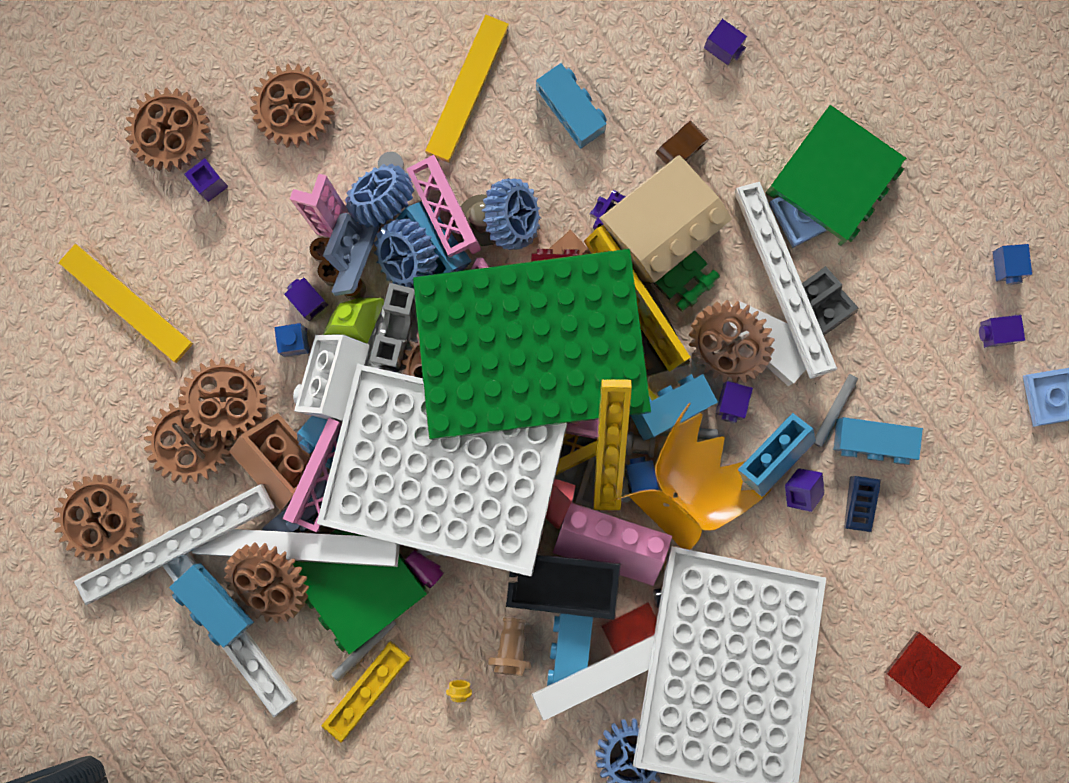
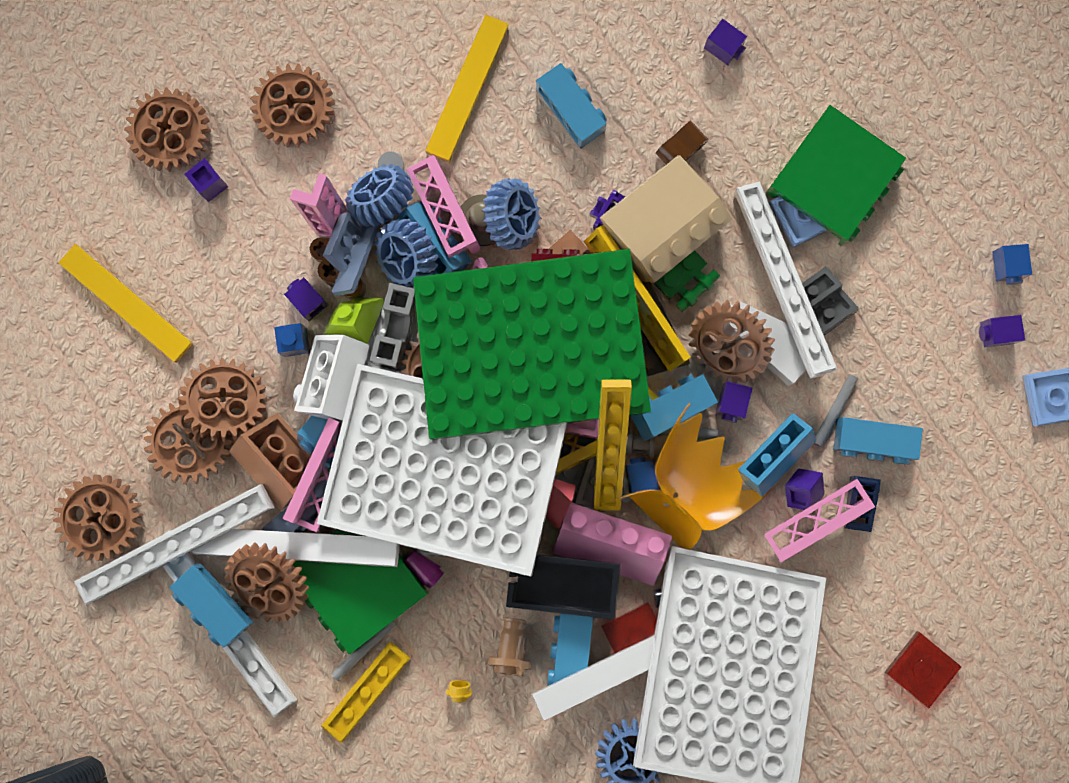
(824, 529): none -> bright pink fence

